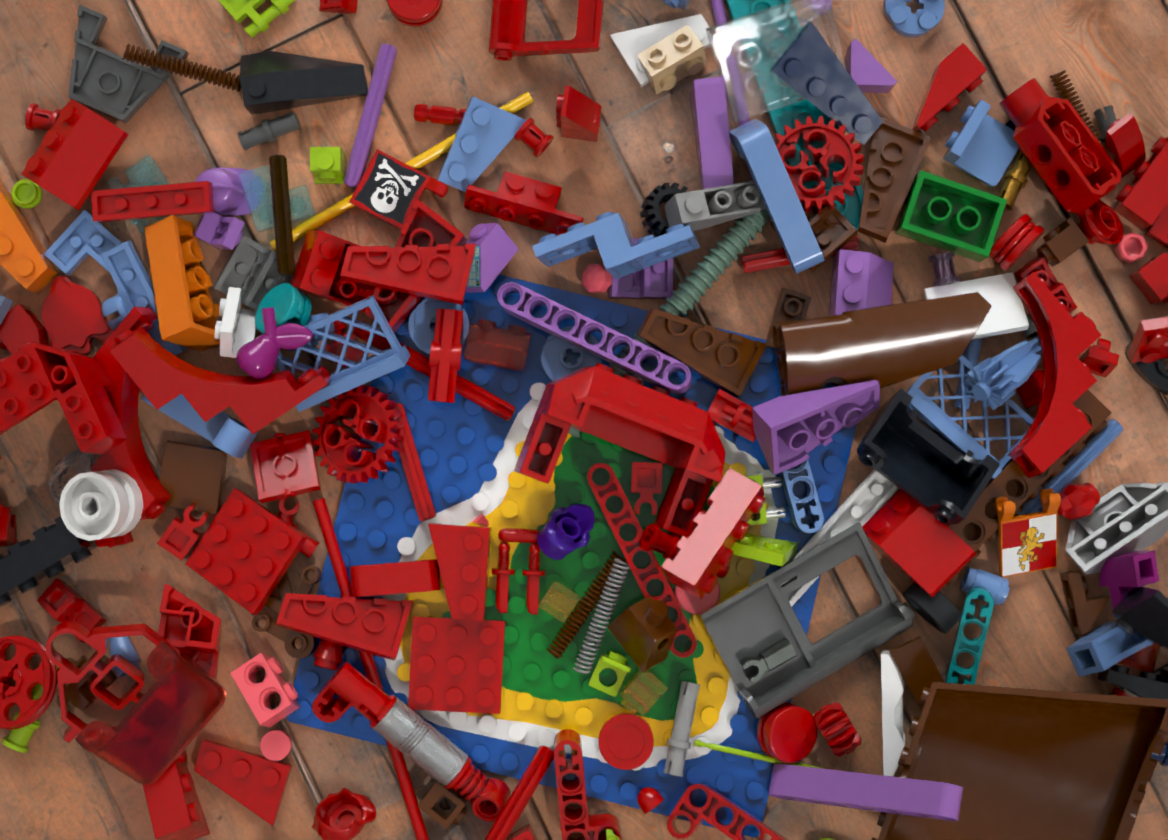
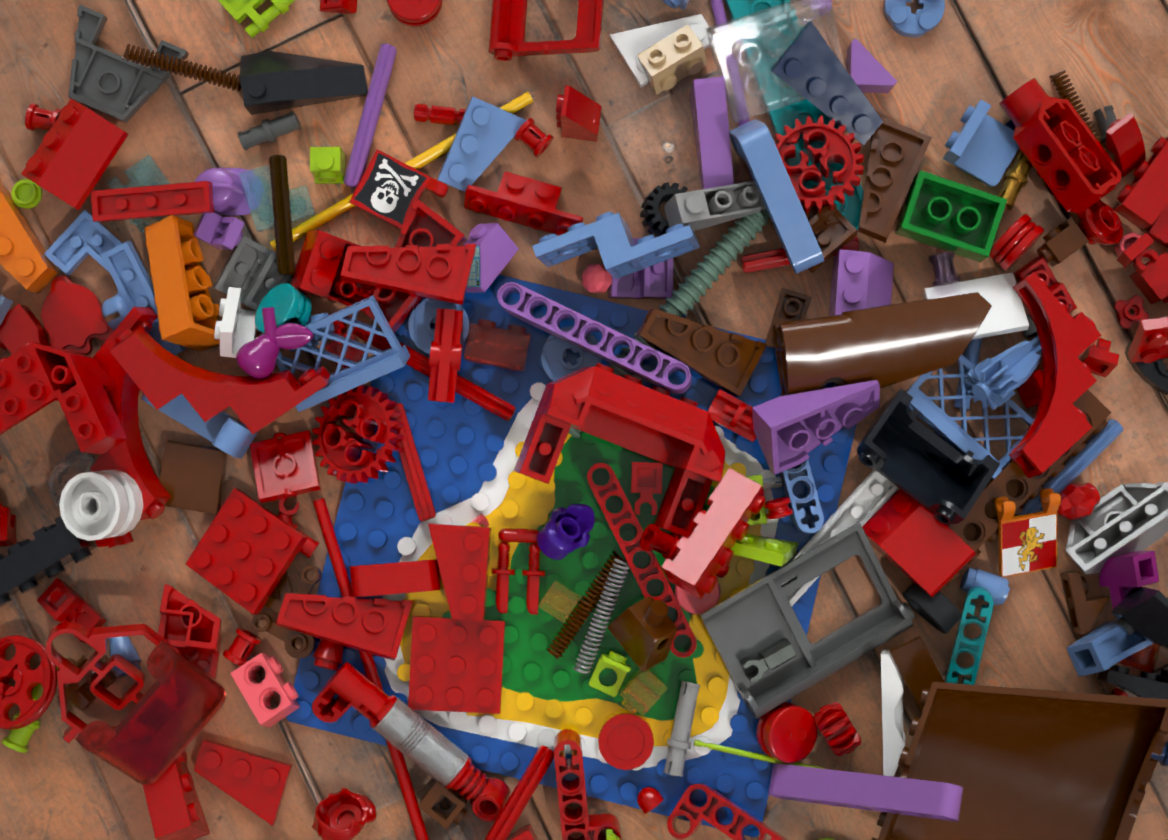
(181, 535): red plate -> none
(241, 646): none -> red bush
(276, 744): coral tile -> none
(778, 508): none -> red bush
(950, 79): red slope -> none
(1123, 307): none -> red plate
(1136, 252): none -> red tile

